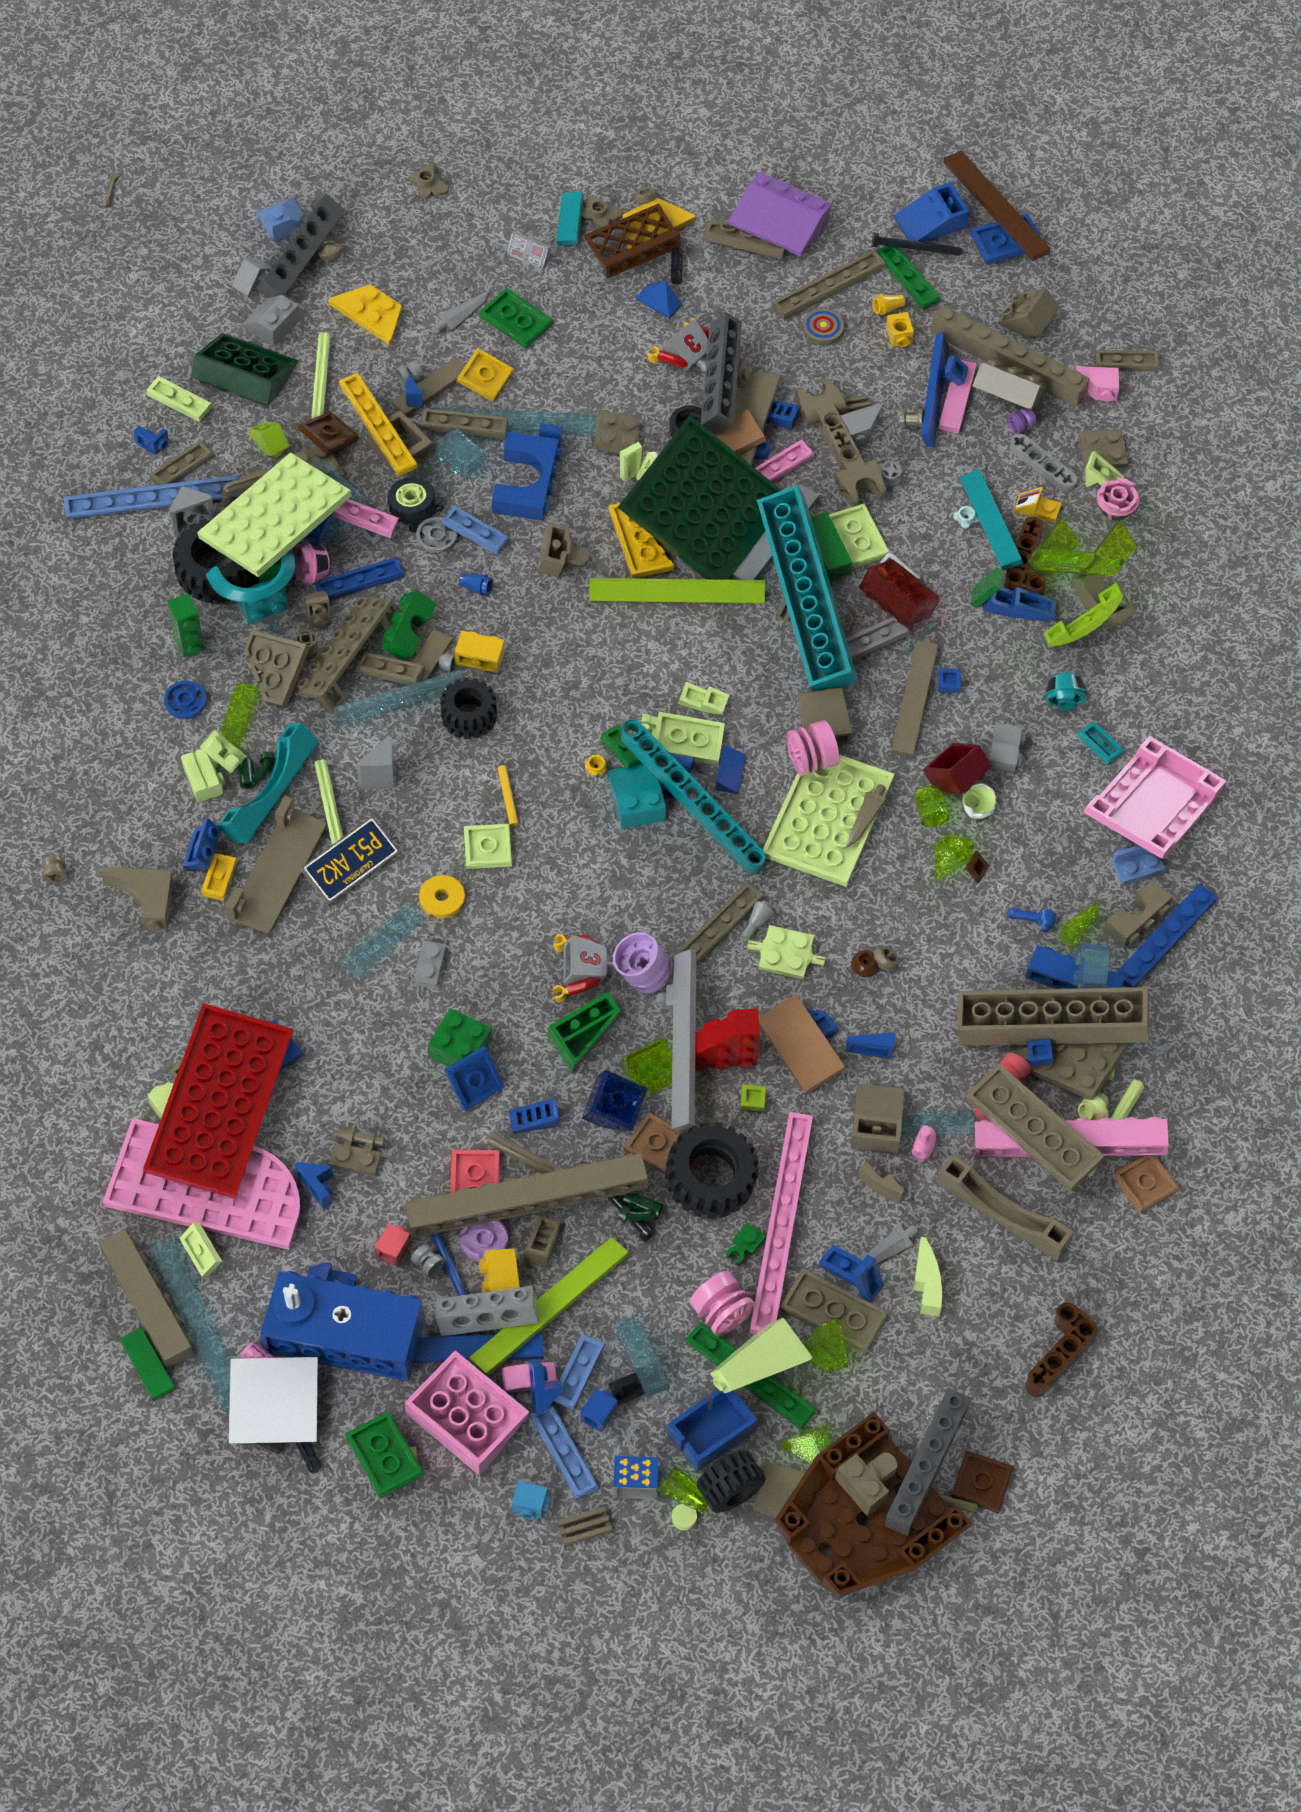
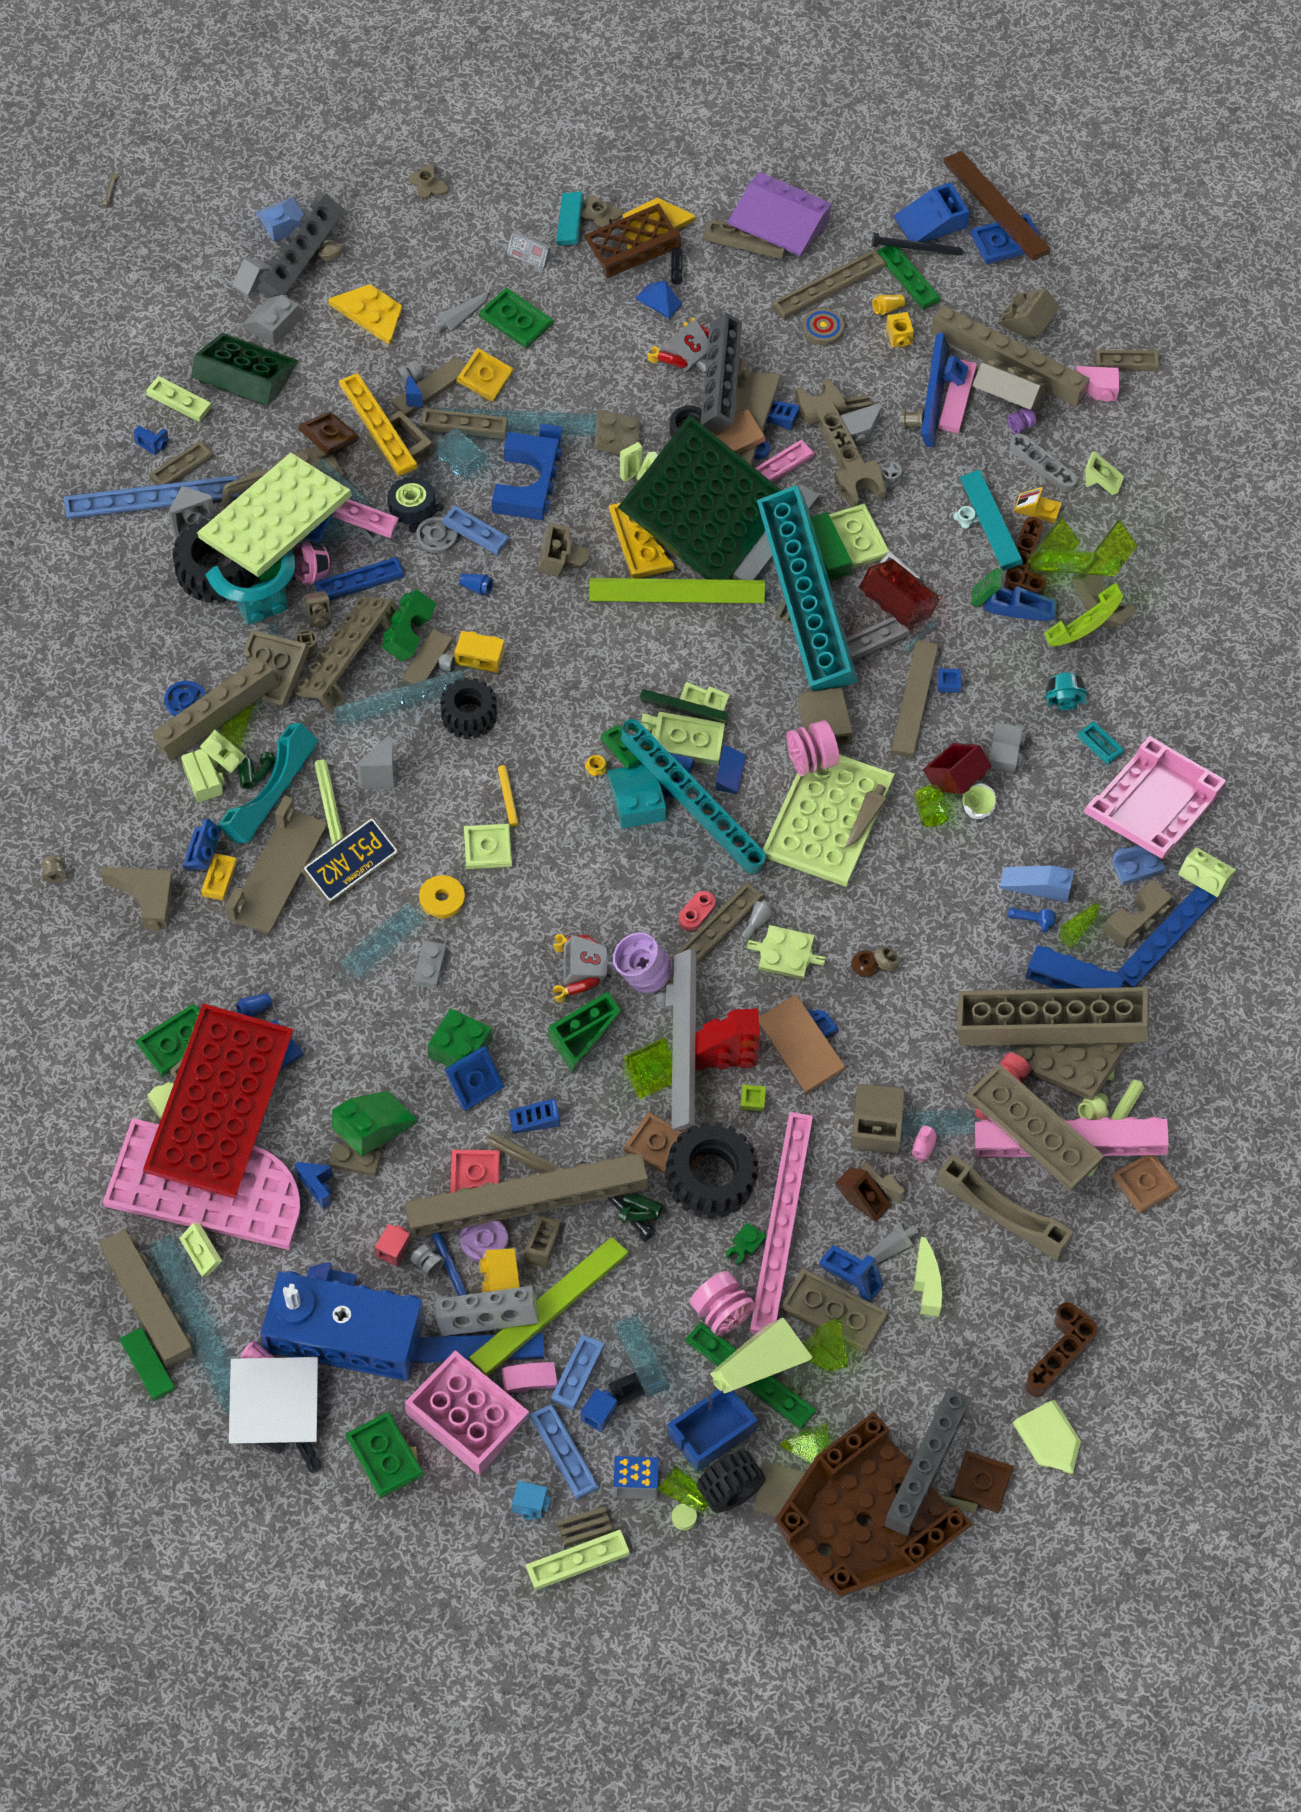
(168, 1041): none -> green tile
(186, 625): green brick -> none
(215, 708): none -> dark tan brick
(253, 1005): none -> blue cone
(269, 438): lime slope -> none
(320, 374): yellowish green axle -> none
(371, 1120): none -> green slope
(390, 669): dark tan tile -> none
(542, 1392): blue slope -> none
(577, 1560): none -> yellowish green plate
(614, 1102): clear blue slope -> none
(645, 195): dark tan tile -> none
(684, 706): none -> dark green tile
(698, 910): none -> coral plate
(863, 1193): none -> reddish brown slope
(865, 1481): dark tan brick -> none
(872, 1045): blue slope -> none
(951, 853): clear neon green slope -> none
(977, 866): reddish brown slope -> none
(1040, 881): none -> medium blue slope
(1040, 1052): blue plate -> none
(1049, 1437): none -> yellowish green tile
(1092, 966): clear light blue brick -> none
(1107, 444): dark tan plate -> none
(1117, 499): bright pink cone -> none
(1206, 872): none -> yellowish green brick

